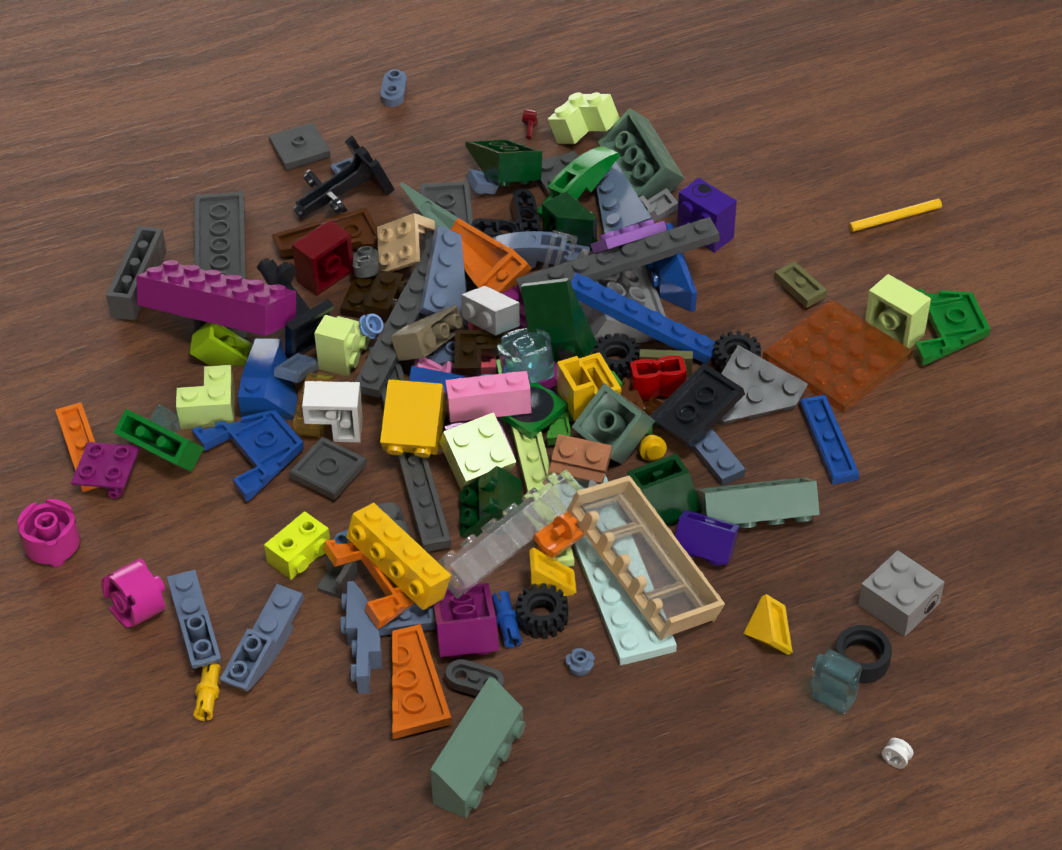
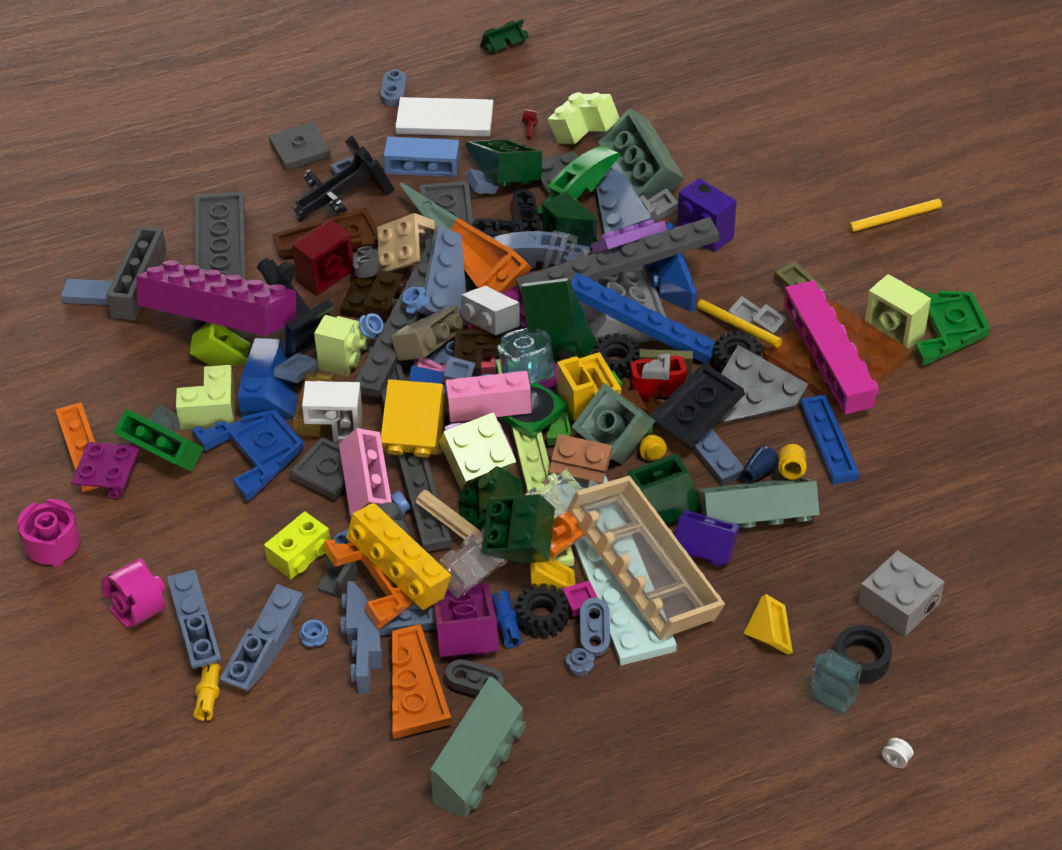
(85, 291): none -> sand blue tile
(313, 627): none -> medium blue plate
(364, 469): none -> bright pink brick
(399, 499): none -> medium blue plate
(415, 299): none -> medium blue plate
(422, 156): none -> medium blue brick
(444, 116): none -> white tile
(447, 516): none -> tan axle
(458, 368): none -> sand blue plate
(494, 39): none -> dark green hinge
(519, 528): none -> dark green slope
(577, 595): none -> dark pink plate
(595, 629): none -> sand blue plate
(657, 368): none -> light grey tile
(739, 323): none -> yellow bar
(760, 463): none -> dark blue cone
(764, 318): none -> light grey slope
(792, 461): none -> yellow brick
(830, 347): none -> dark pink brick

